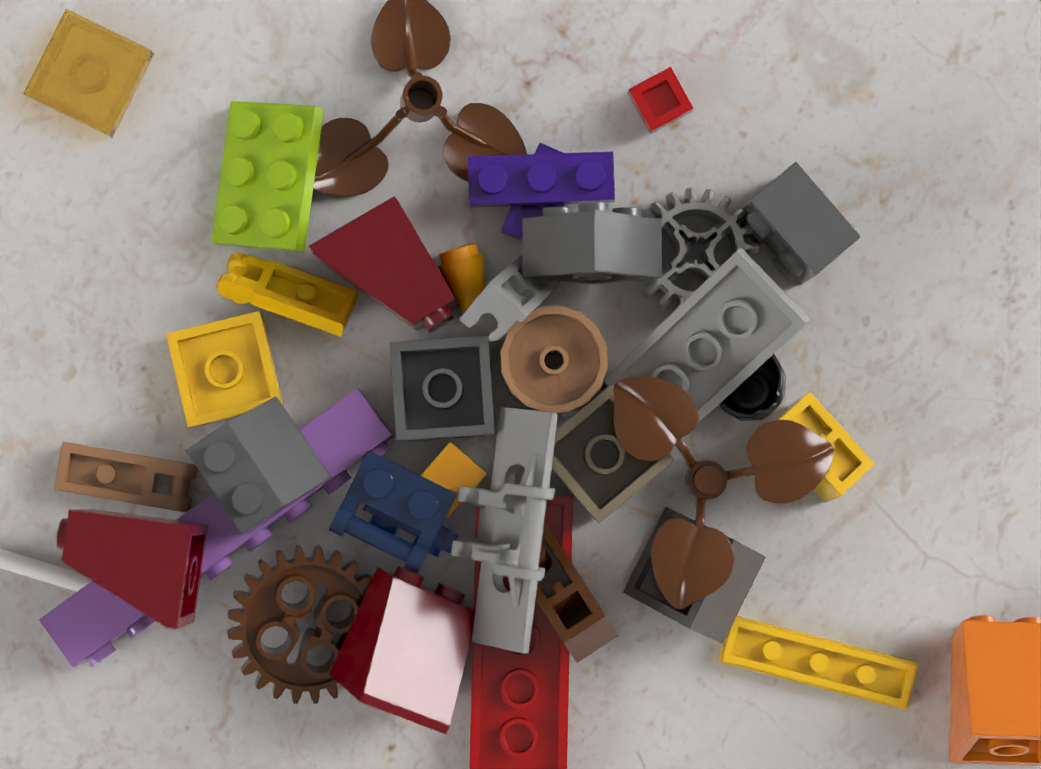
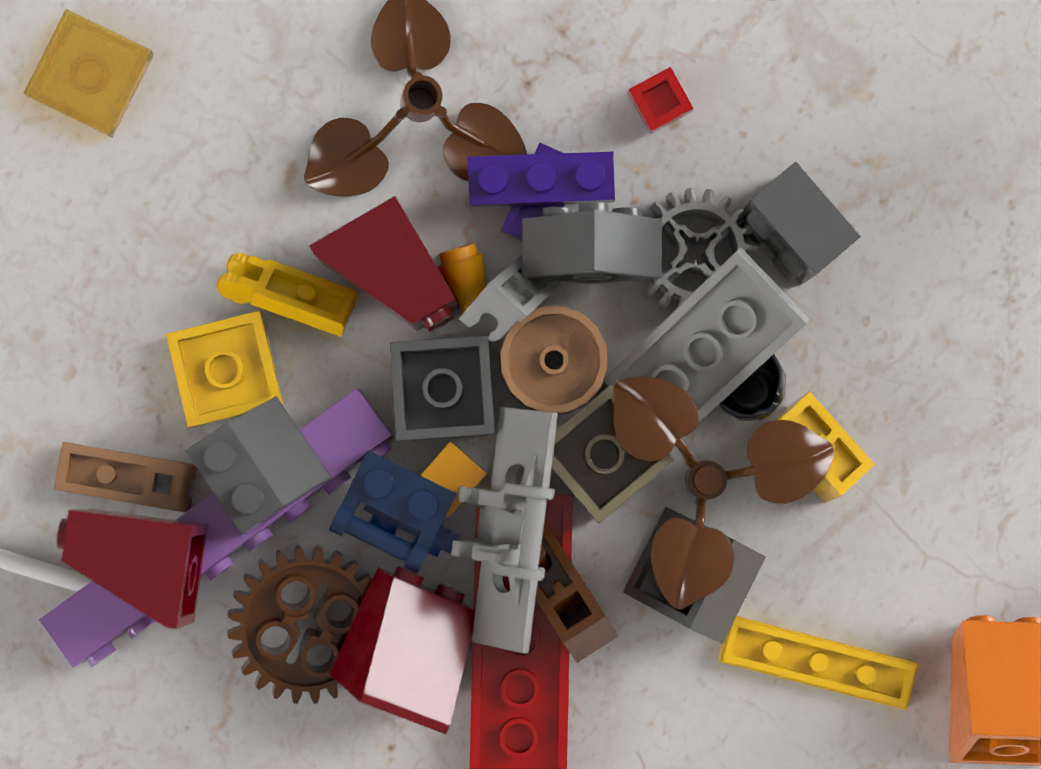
(267, 176): lime plate -> none

